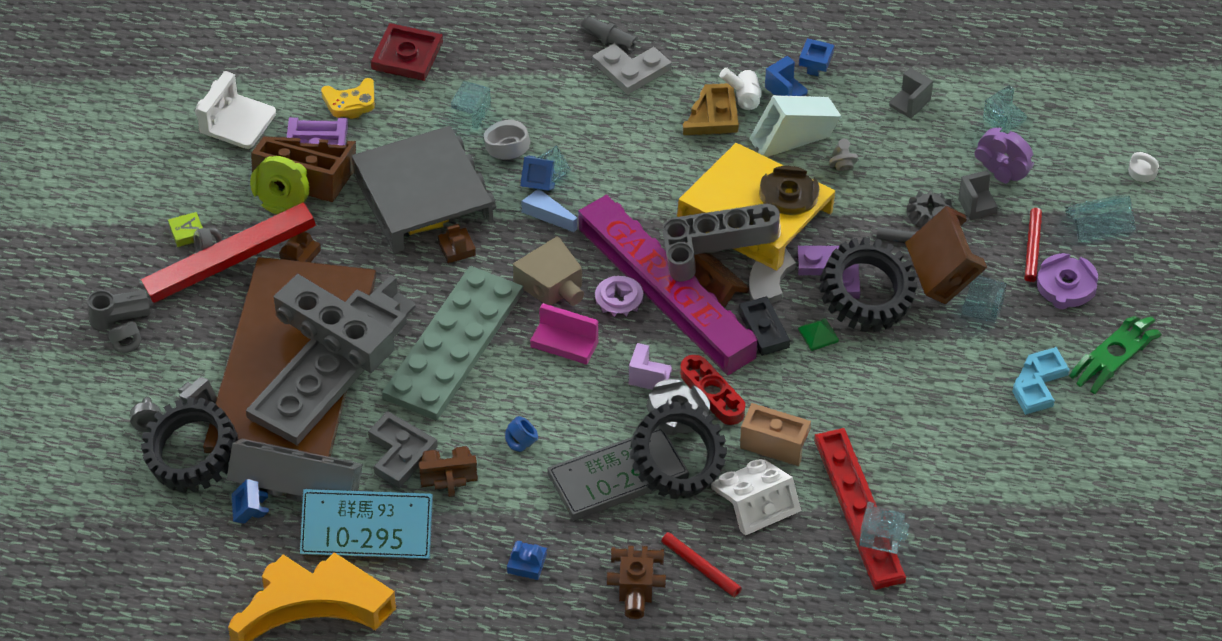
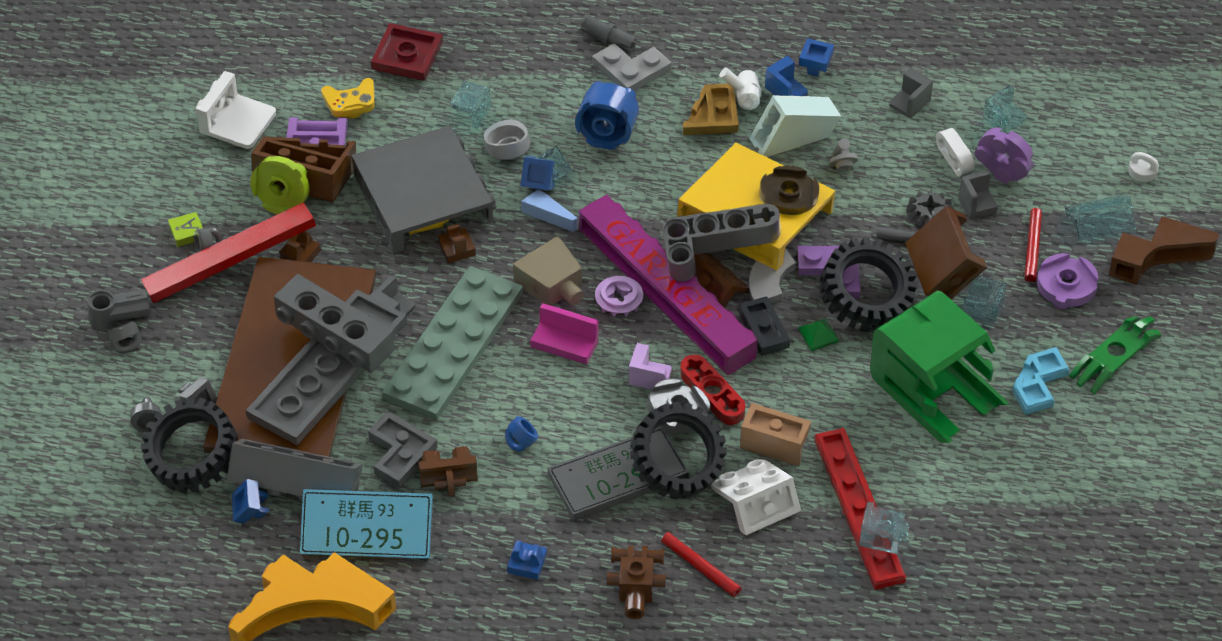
(607, 115): none -> blue brick
(920, 359): none -> green piece
(955, 152): none -> white beam
(1170, 244): none -> reddish brown arch

